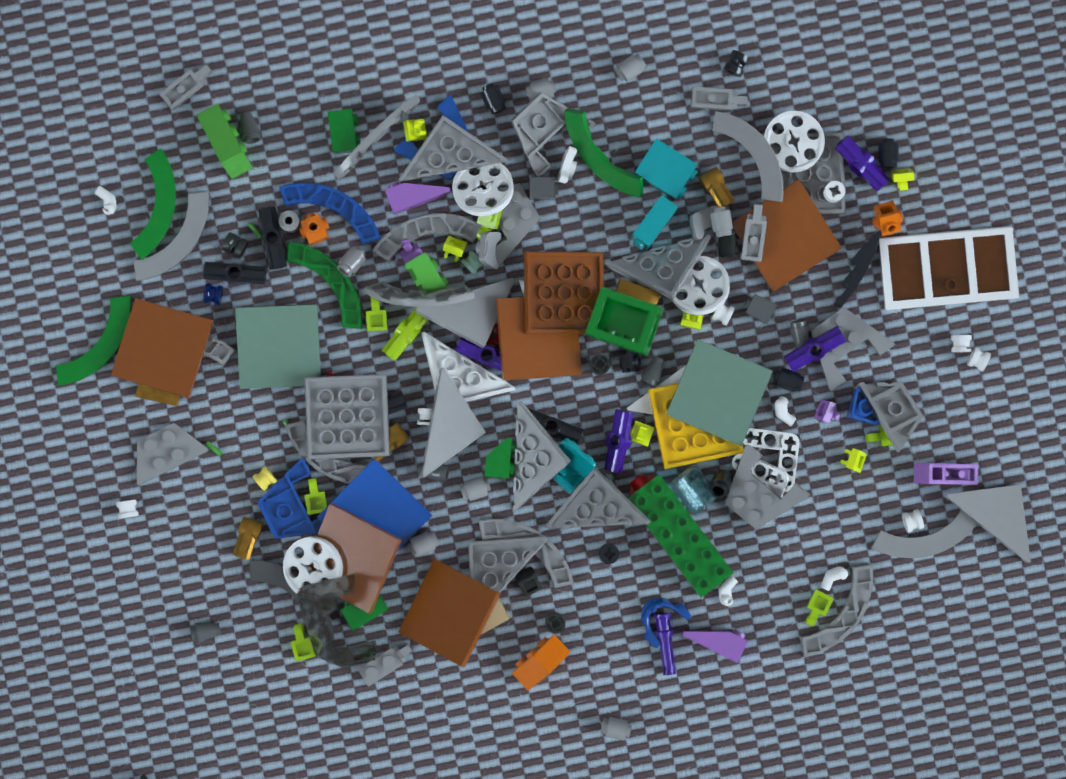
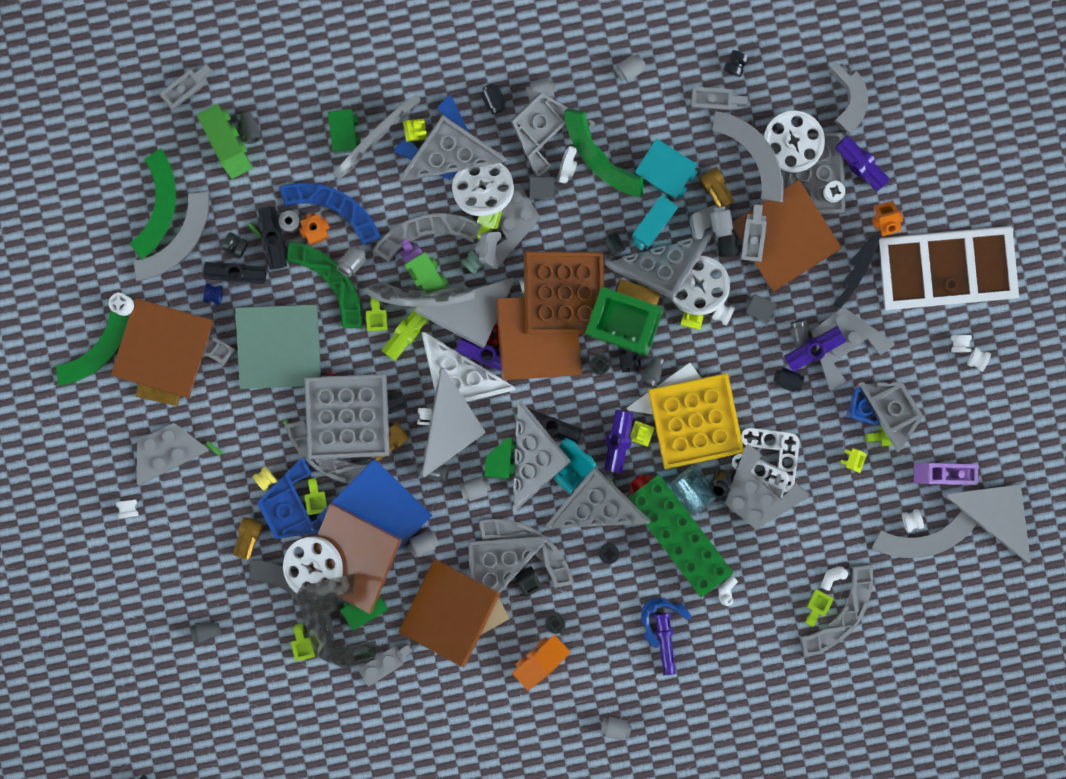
(108, 199): white arm -> none
(116, 302): none -> white wheel
(408, 196): medium lavender slope -> none
(455, 247): neon yellow tile -> none
(614, 244): none -> pearl dark grey slope
(719, 392): sand green tile -> none
(720, 641): medium lavender slope -> none
(782, 411): white arm -> none
(826, 412): medium lavender tile -> none
(857, 98): none -> light grey arch
(888, 153): black brick -> none
(901, 176): neon yellow tile -> none

